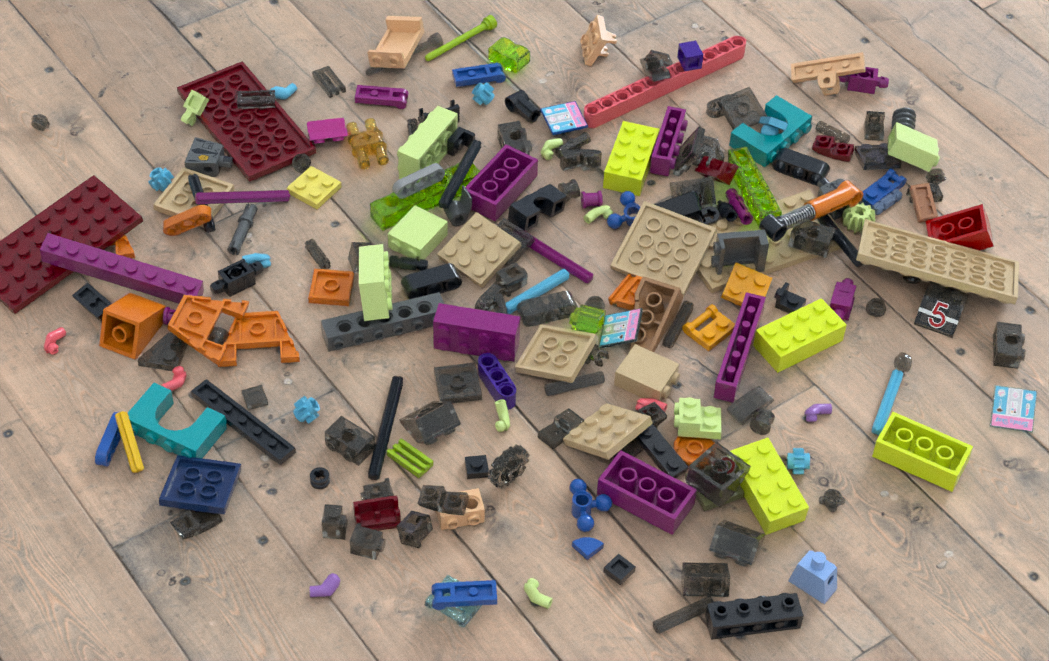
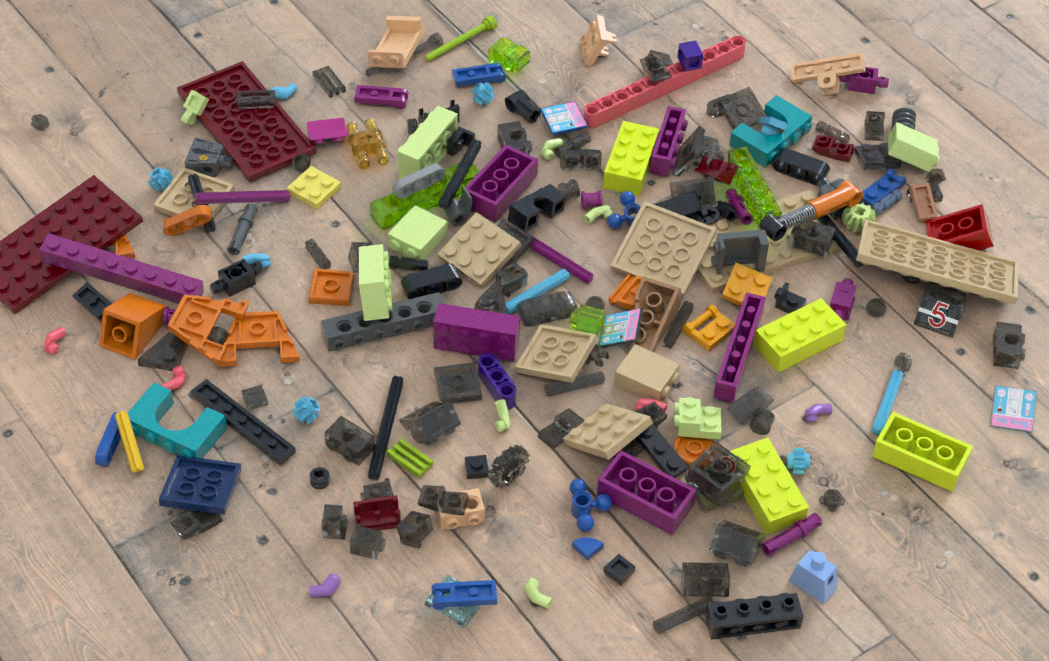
(798, 530): none -> magenta pin

